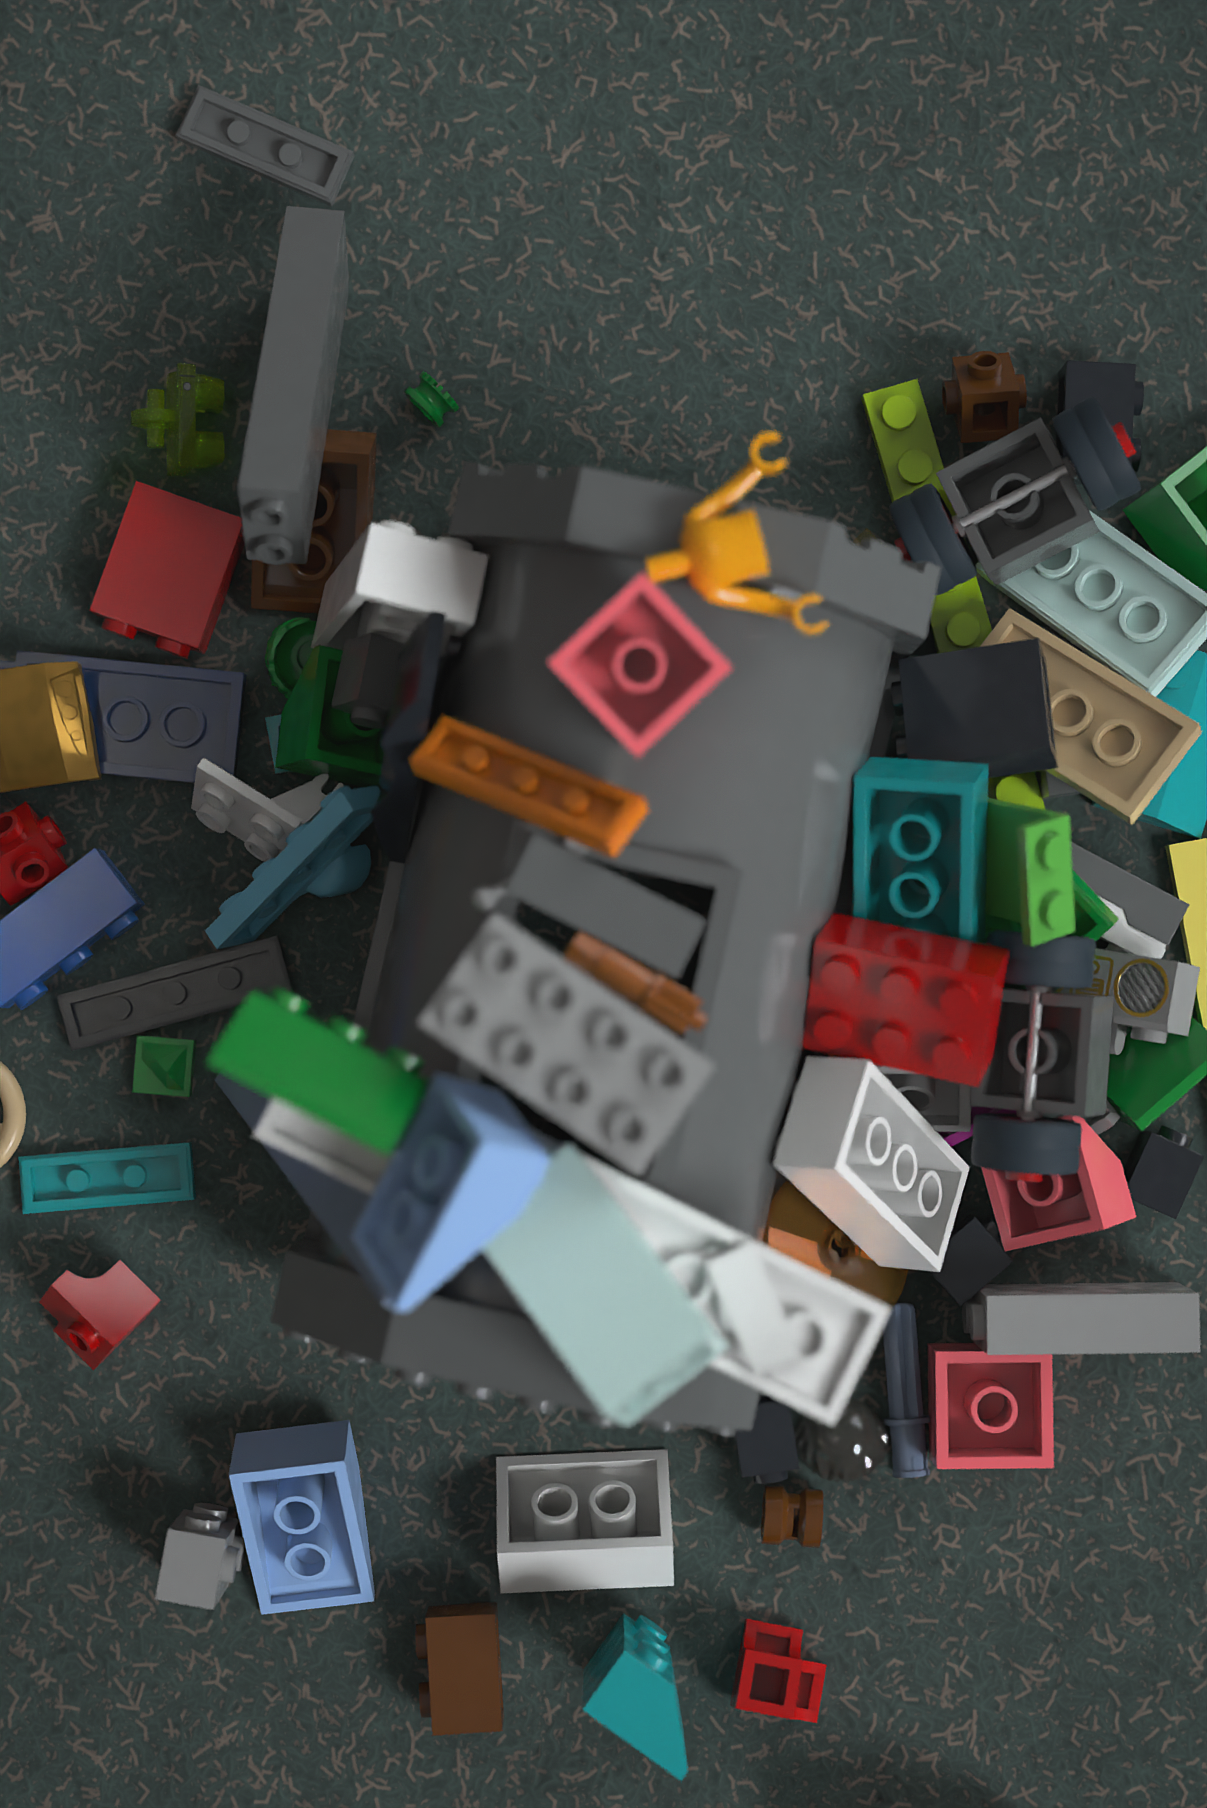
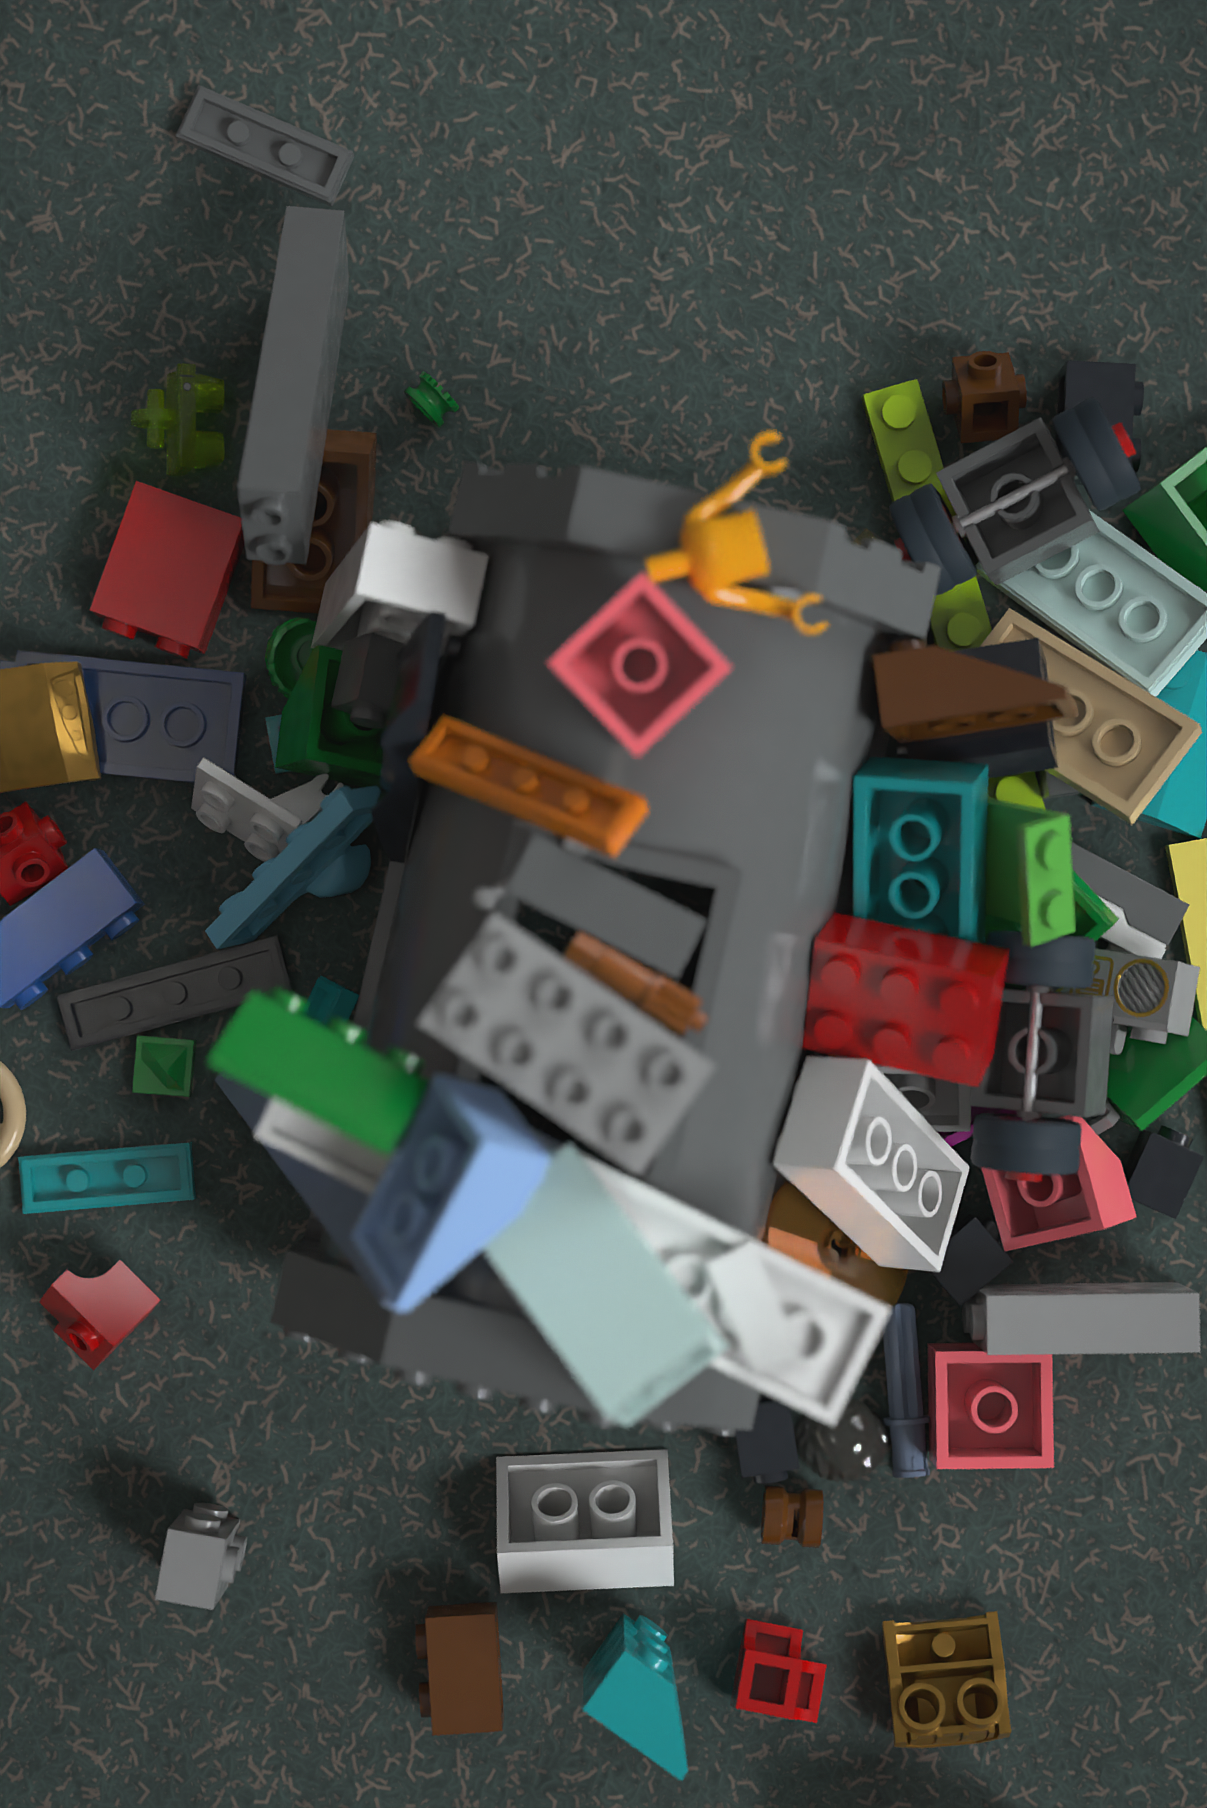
(302, 1516): light blue slope -> none
(330, 999): none -> teal tile
(943, 1665): none -> pearl gold slope
(948, 694): none -> reddish brown slope

